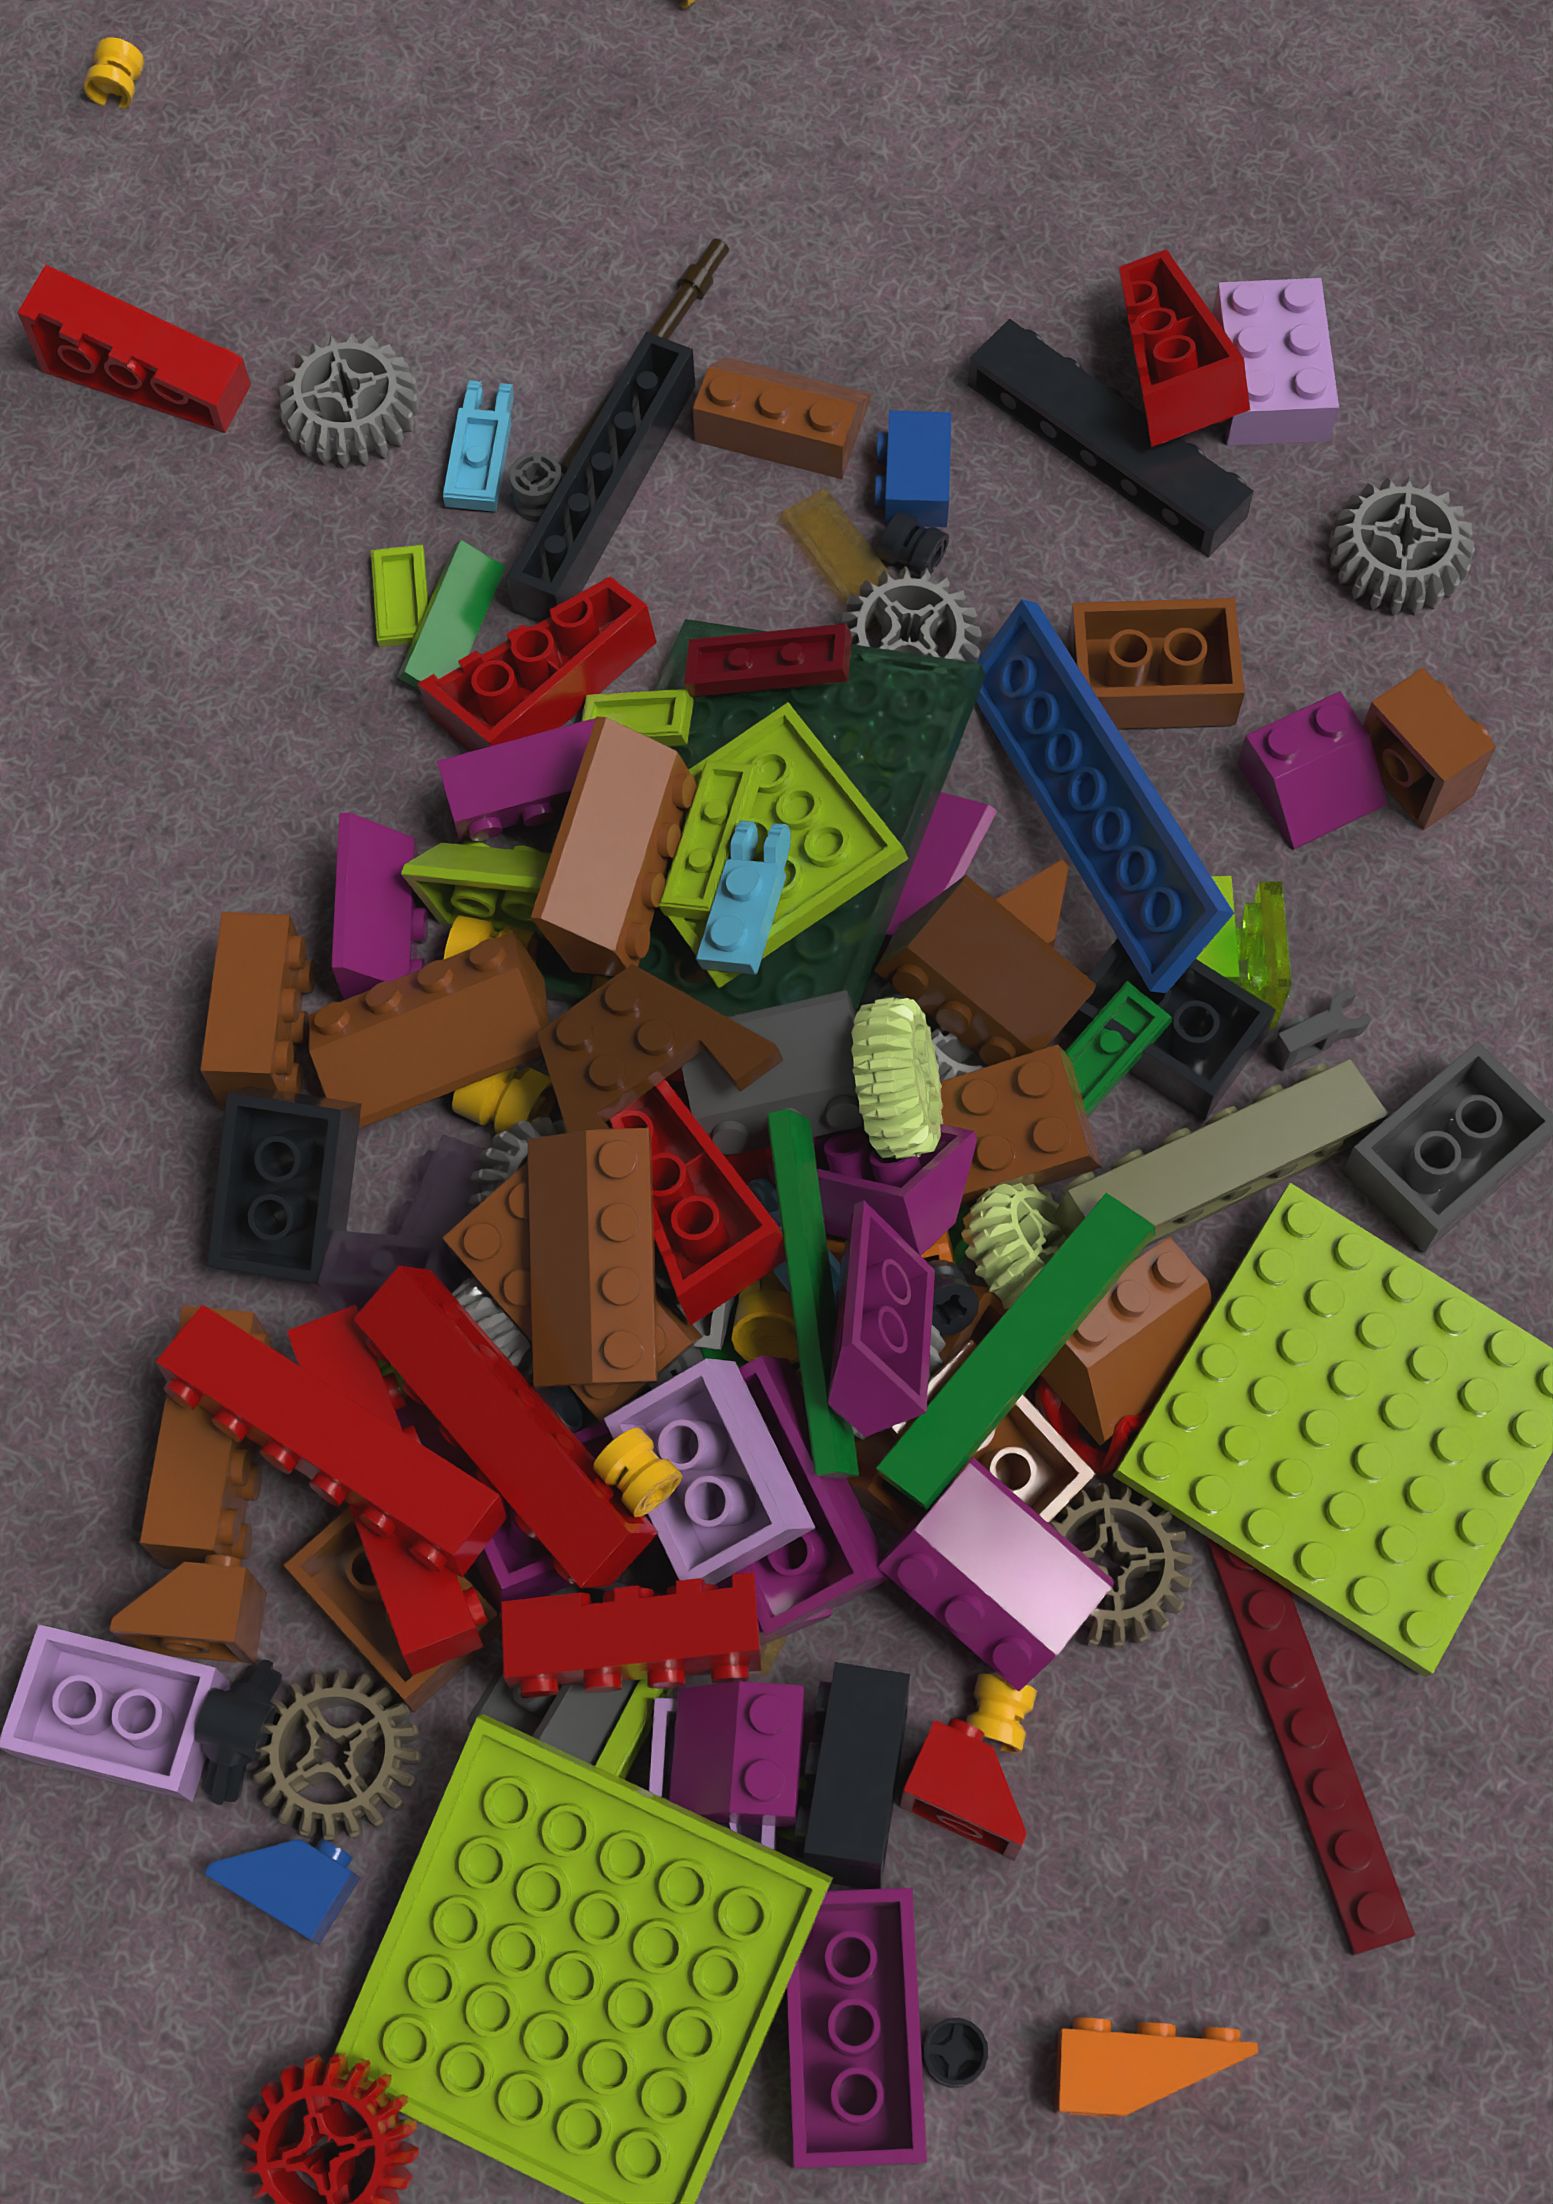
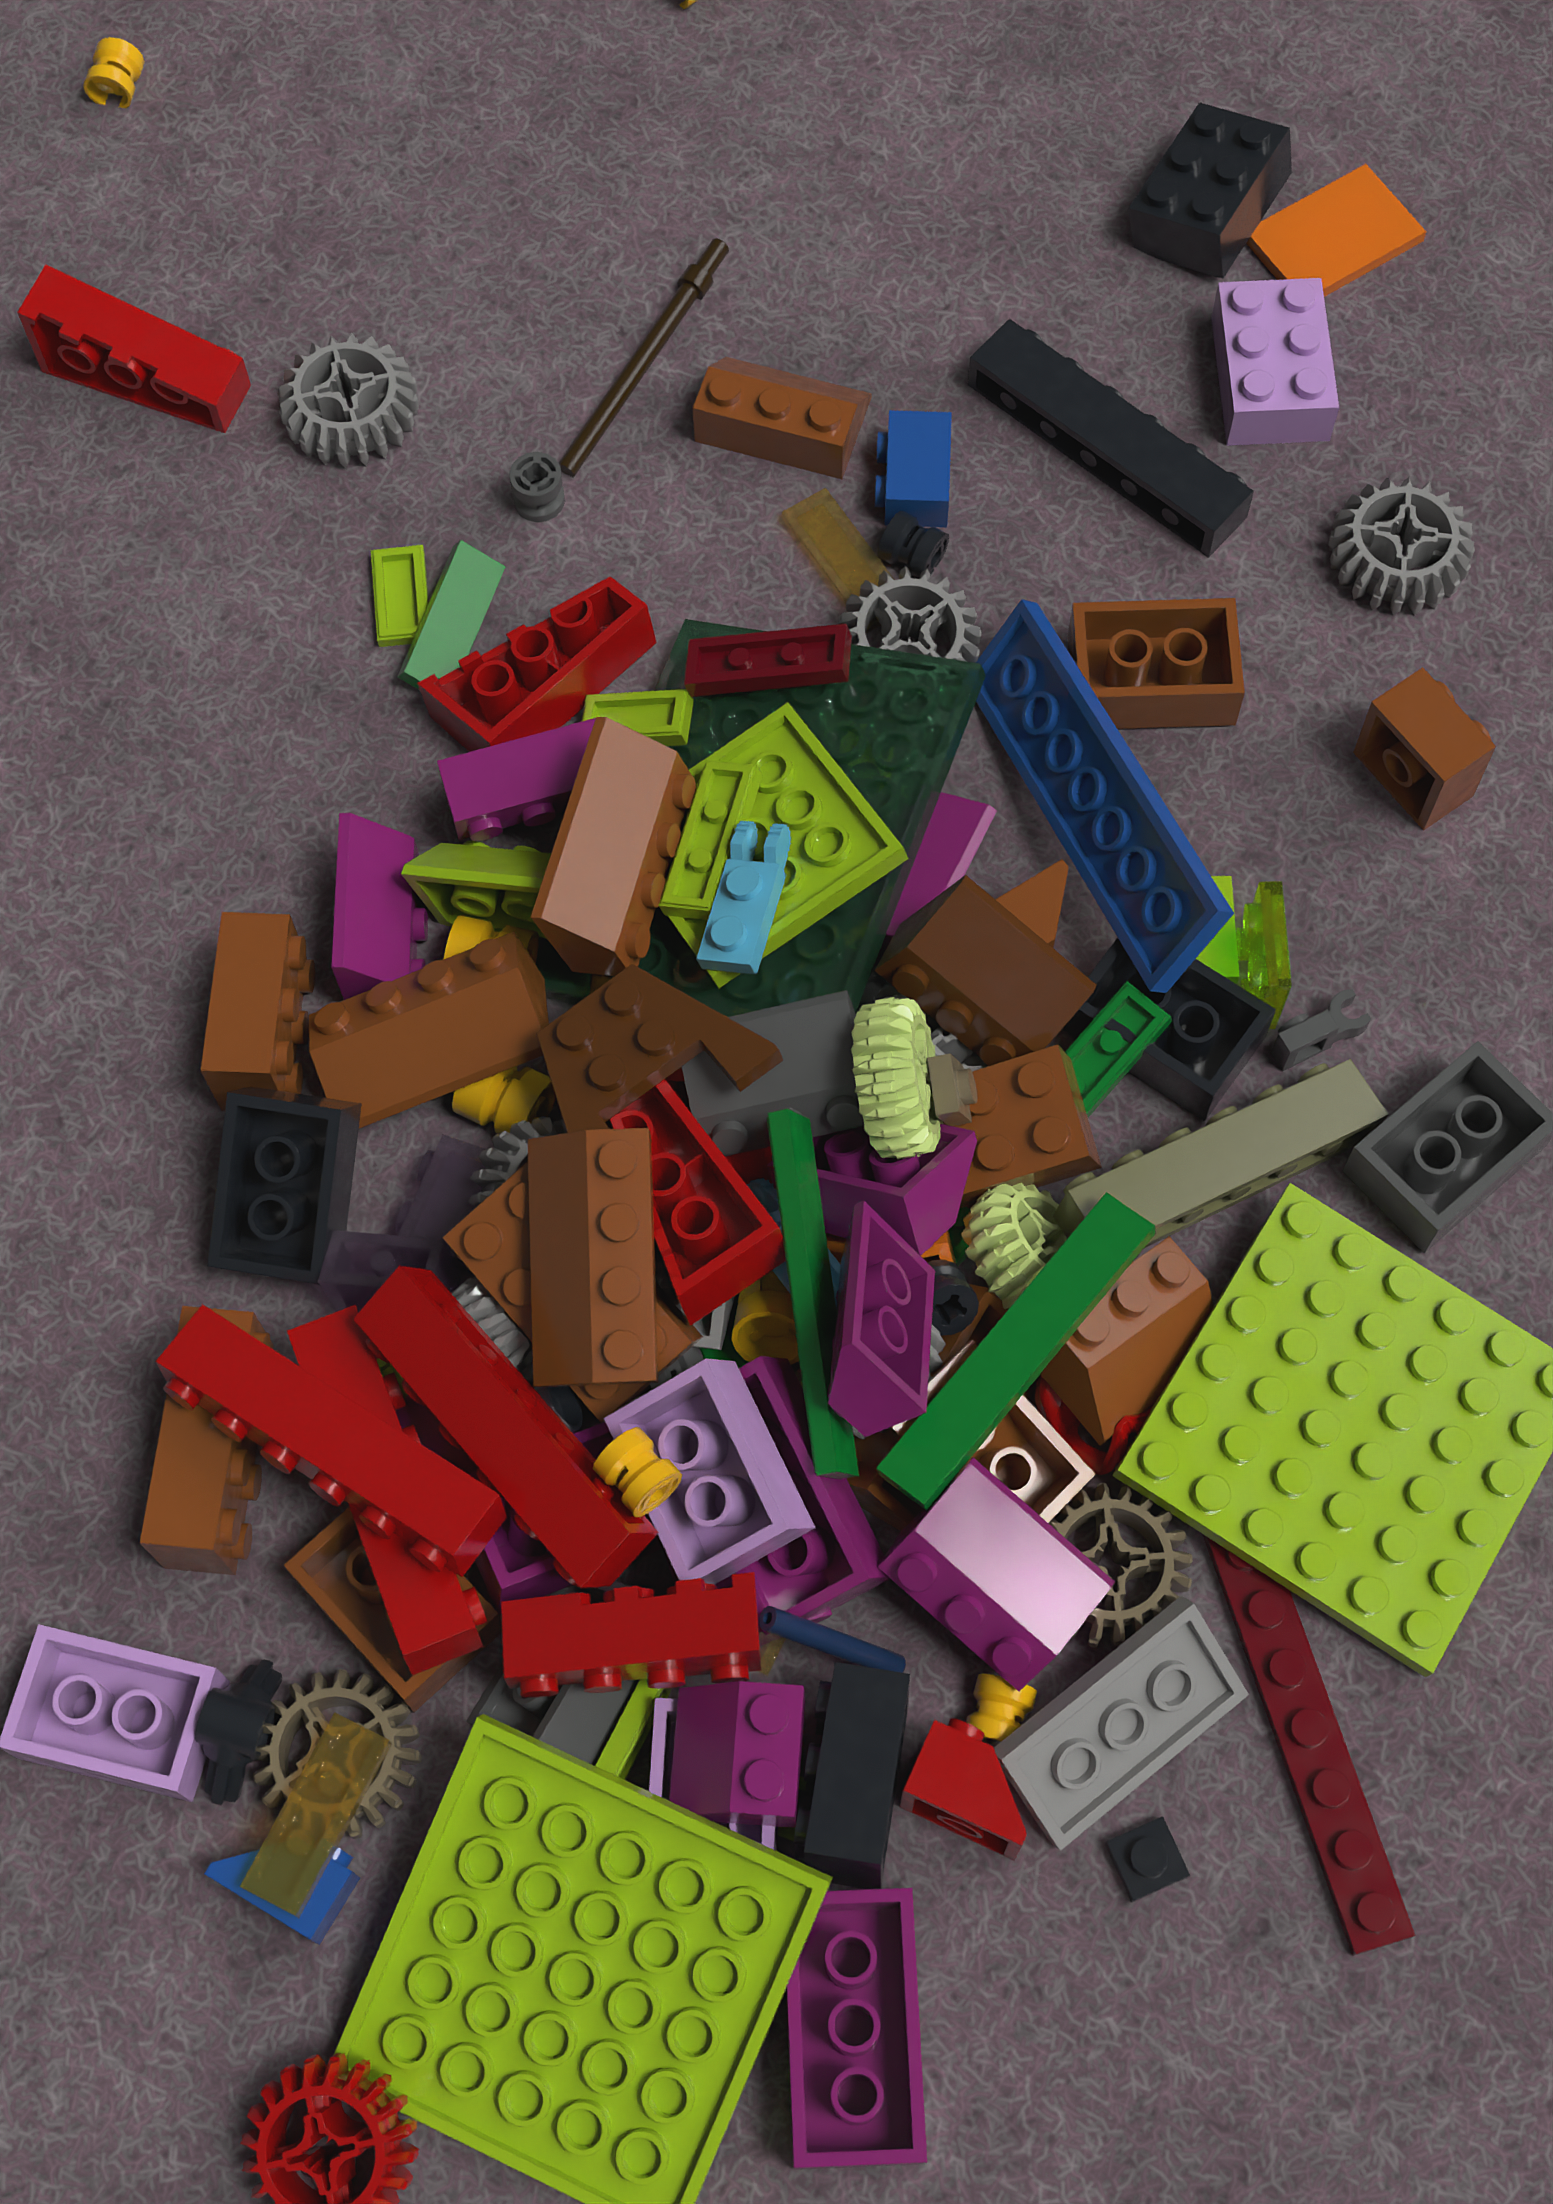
(198, 1613): dark orange slope -> none
(316, 1815): none -> clear yellow tile
(479, 450): medium azure hinge -> none
(603, 477): black brick -> none
(829, 1640): none -> dark blue piece
(952, 1089): none -> dark tan plate
(962, 2048): black wheel -> none
(1120, 1722): none -> light grey plate
(1122, 2072): orange slope -> none
(1147, 1859): none -> black plate
(1181, 352): red wedge -> none
(1211, 190): none -> black brick
(1314, 770): magenta slope -> none
(1337, 232): none -> orange tile

